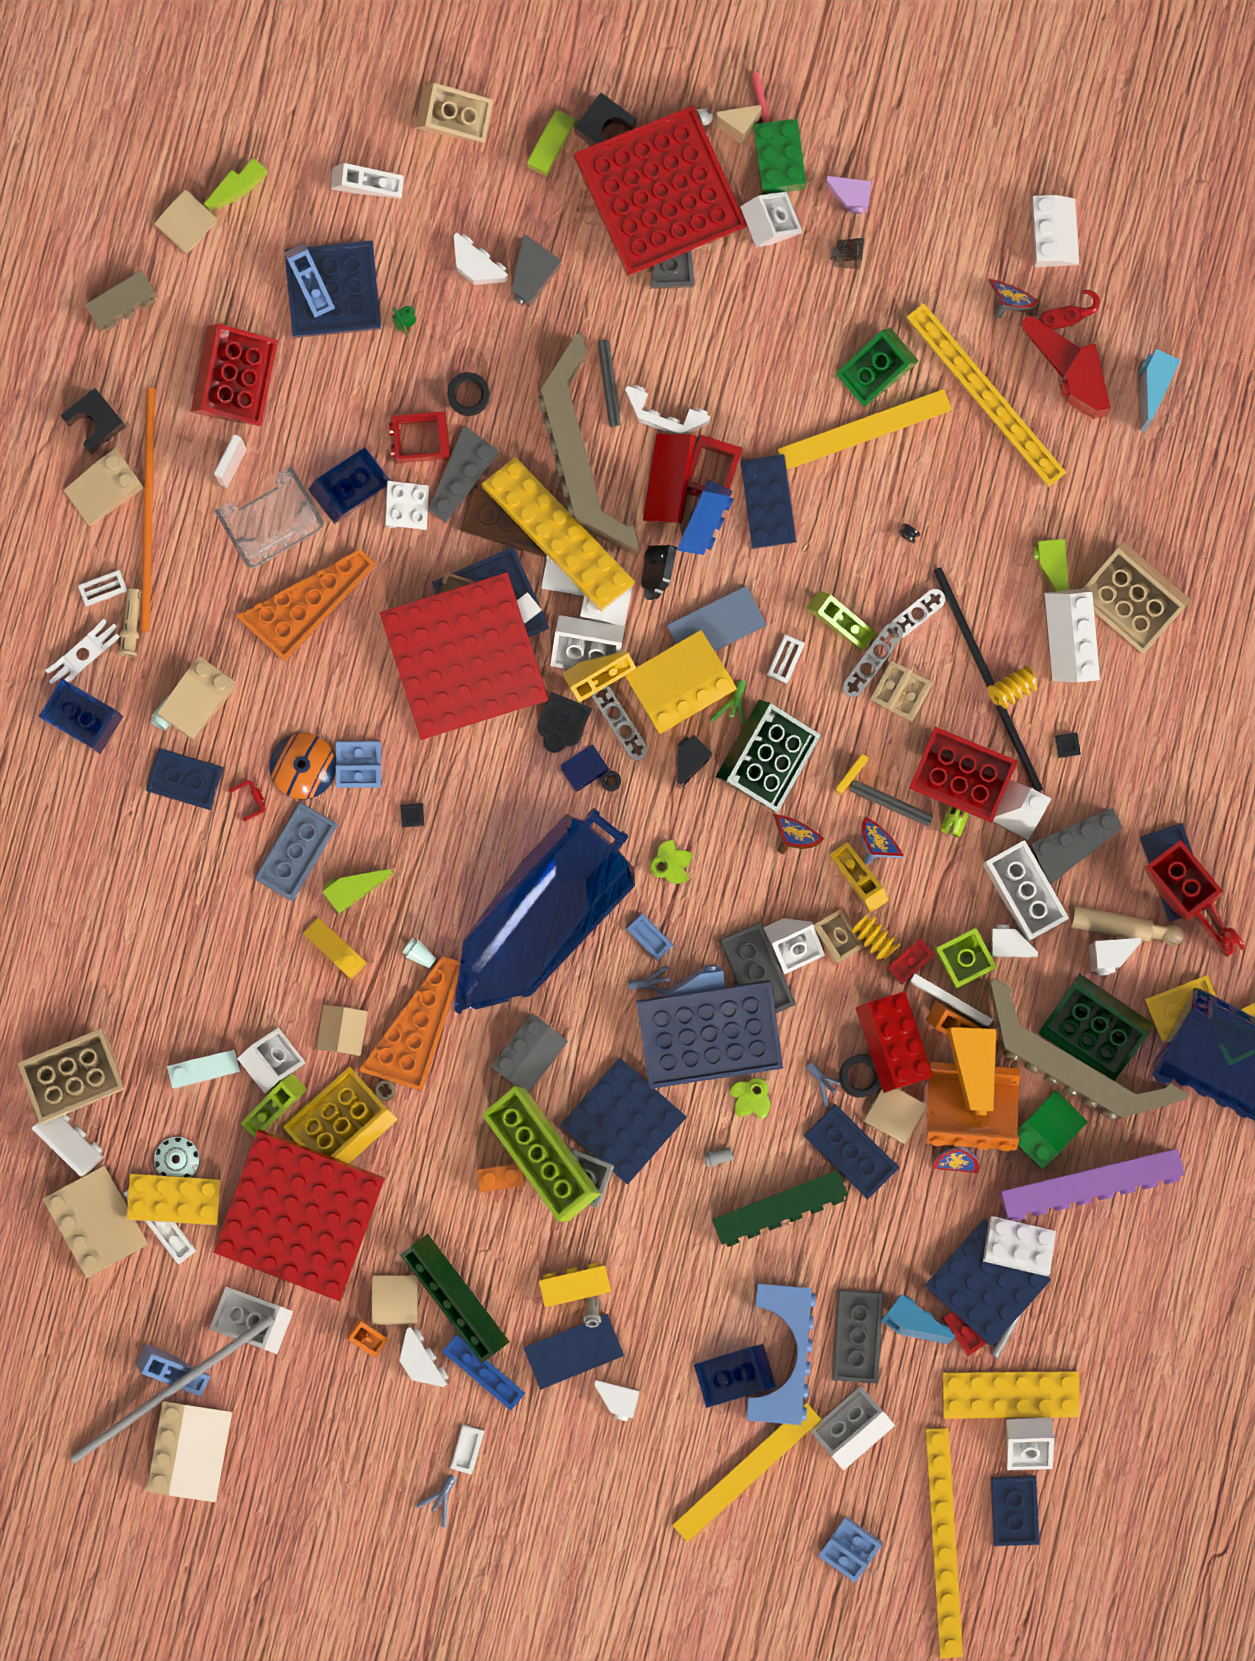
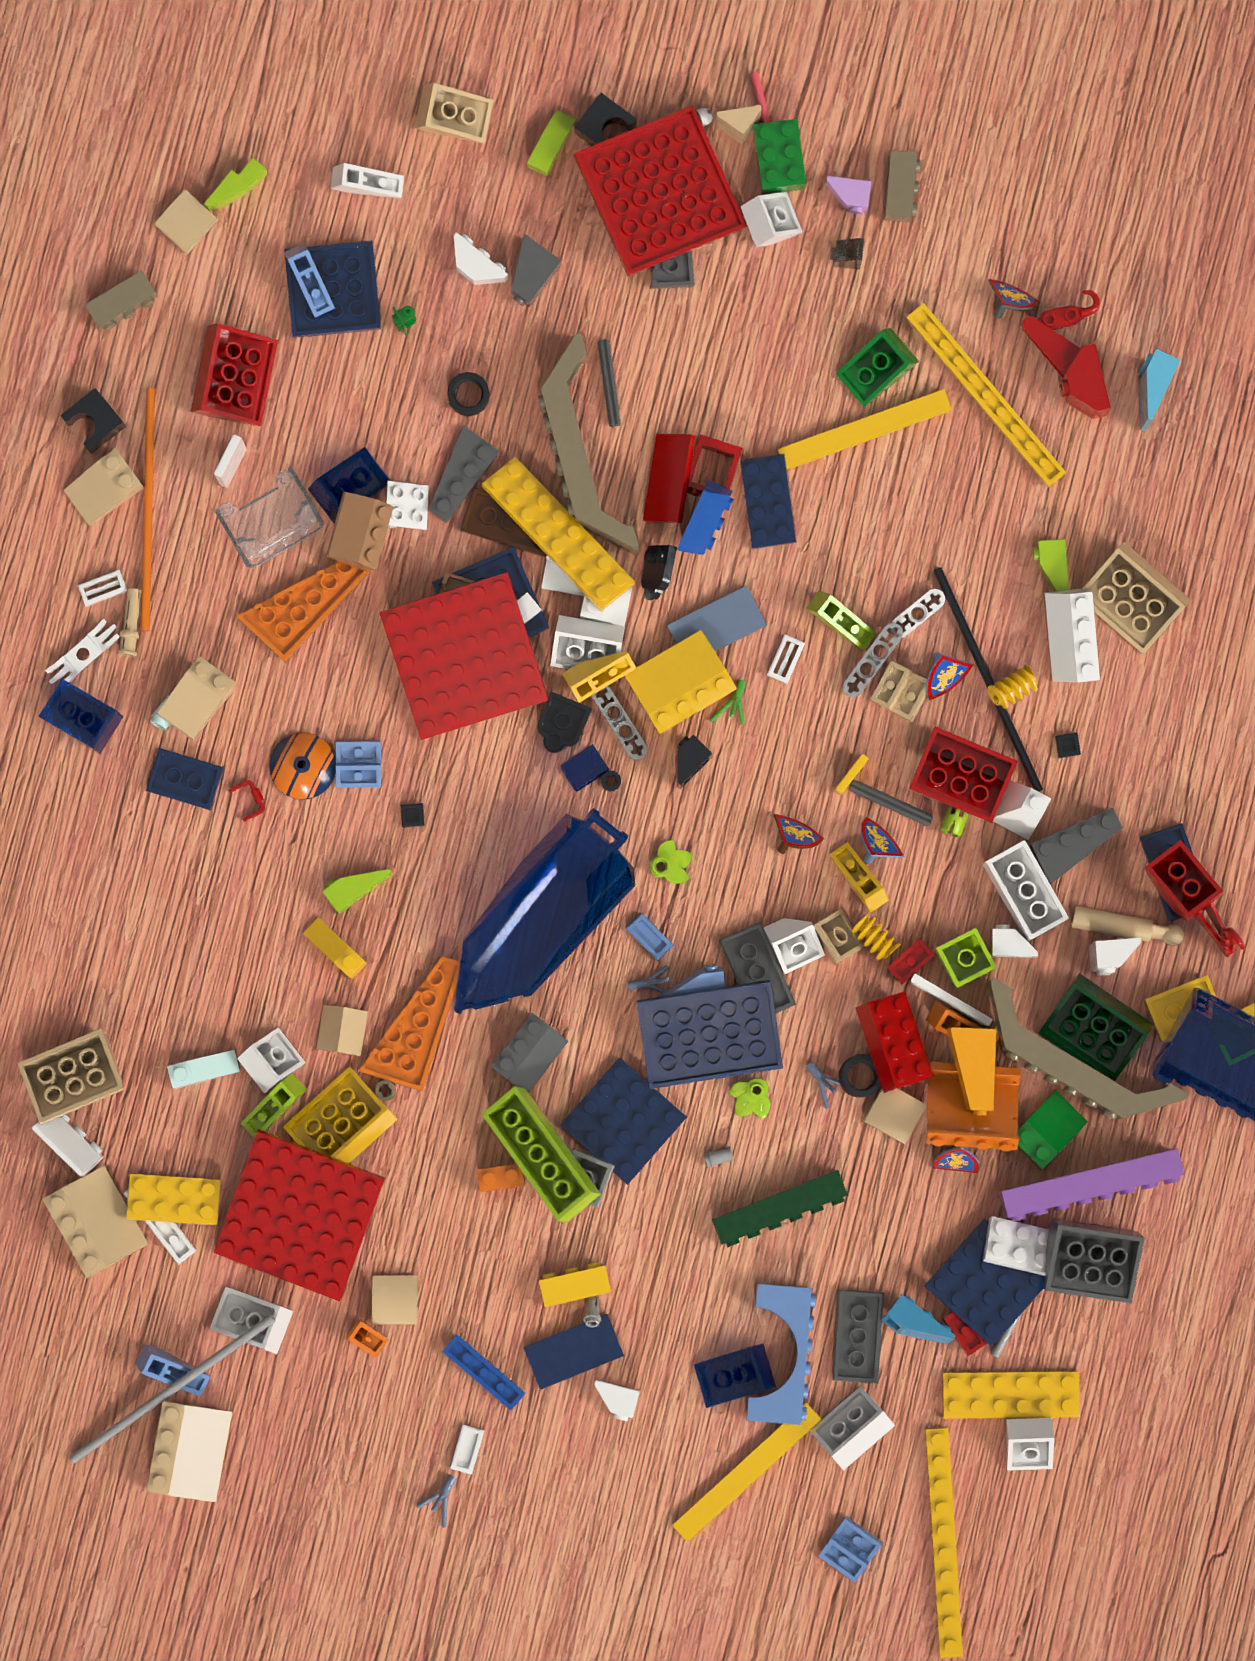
(184, 1149): light aqua dish -> none
(296, 851): sand blue tile -> none
(359, 531): none -> medium nougat slope
(394, 430): red window -> none
(418, 953): light aqua cone -> none
(420, 1361): white slope -> none
(454, 1298): dark green brick -> none
(695, 418): white slope -> none
(768, 755): dark green slope -> none
(851, 1152): dark blue tile -> none
(902, 186): none -> dark tan brick
(909, 533): black bush -> none
(945, 675): none -> shield
(1015, 1511): dark blue tile -> none
(1054, 231): white slope -> none
(1092, 1260): none -> dark grey slope

